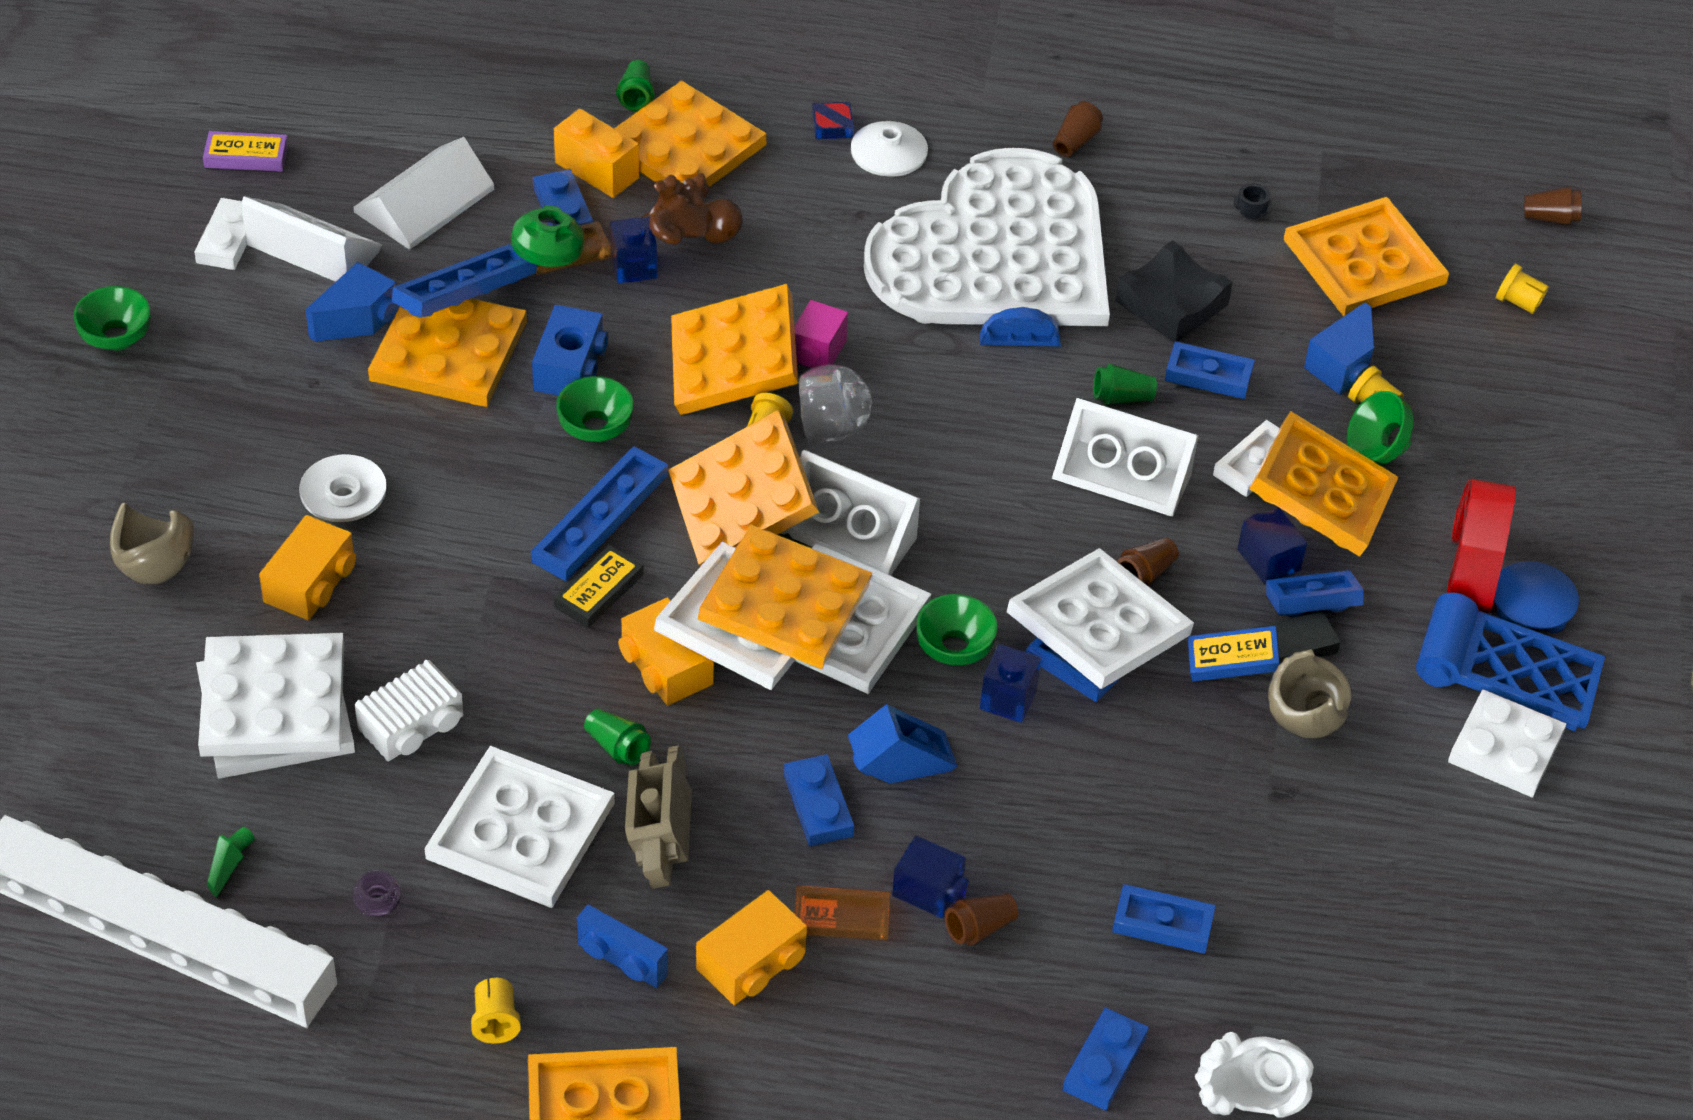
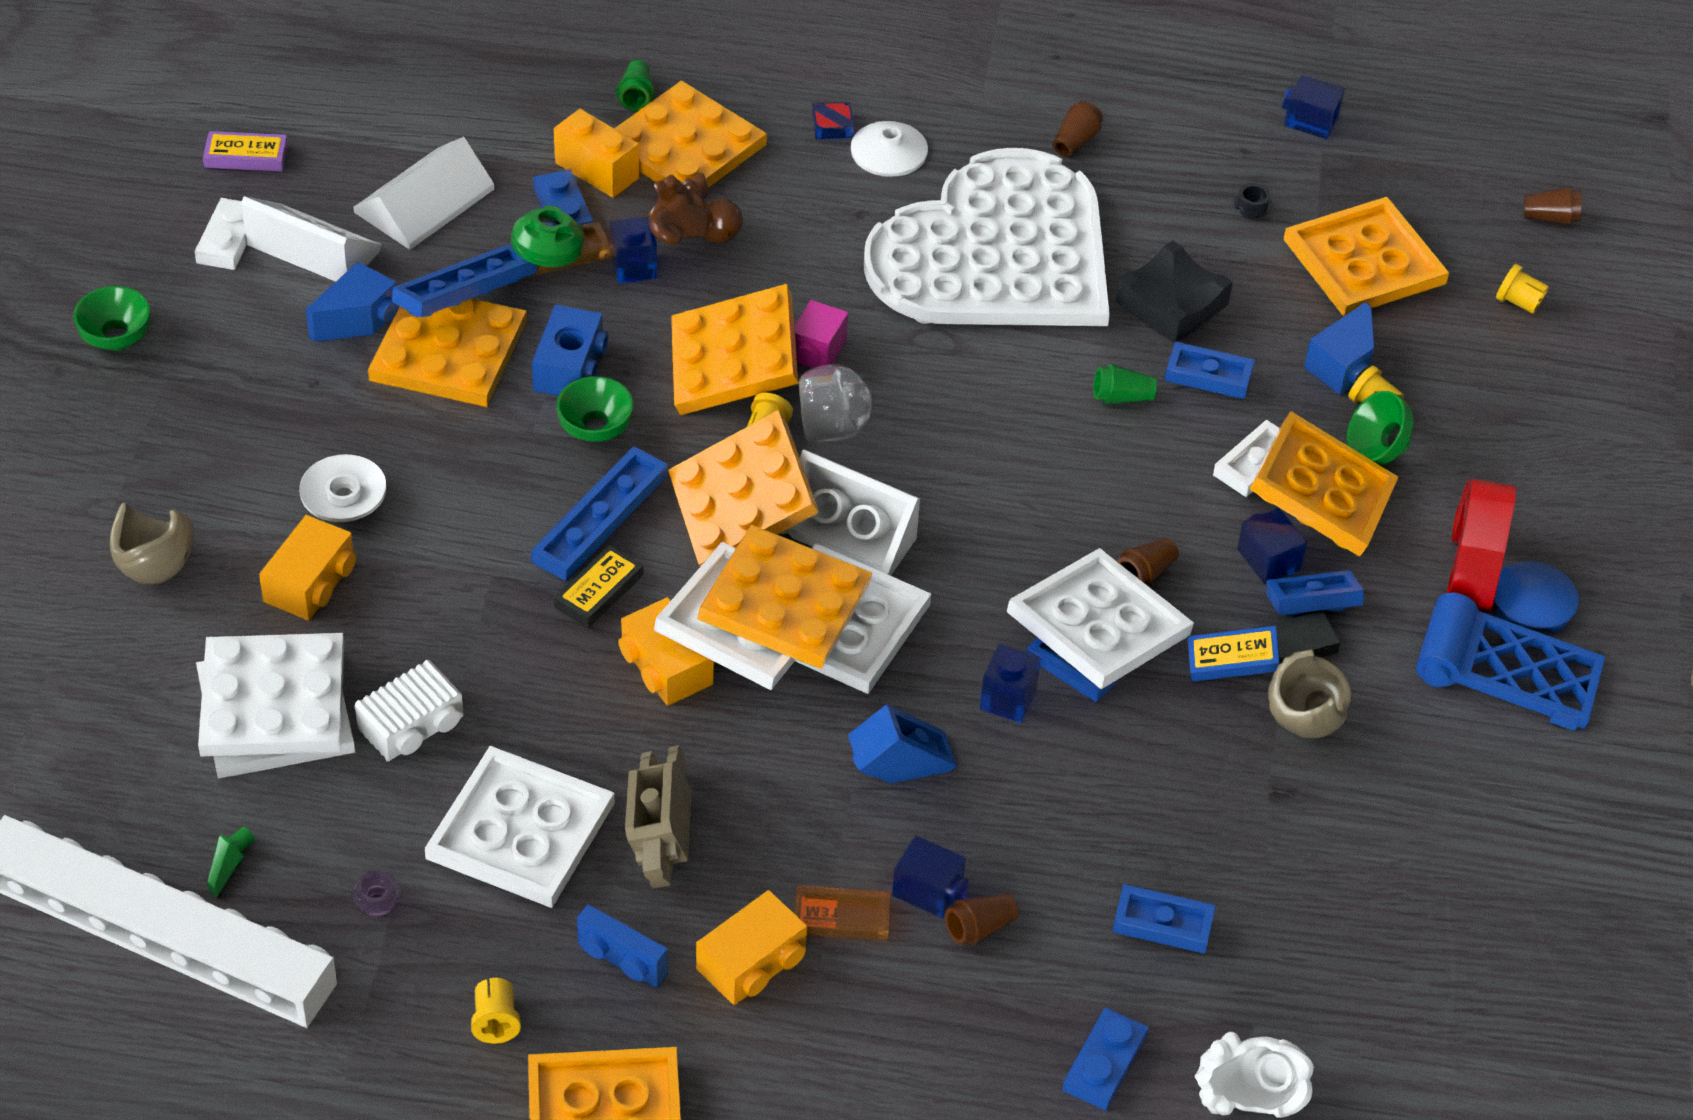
(618, 736): green cone -> none
(818, 800): blue plate -> none
(956, 617): green piece -> none
(1020, 328): blue tile -> none
(1126, 457): white slope -> none
(1313, 106): none -> clear blue brick
(1507, 743): white plate -> none

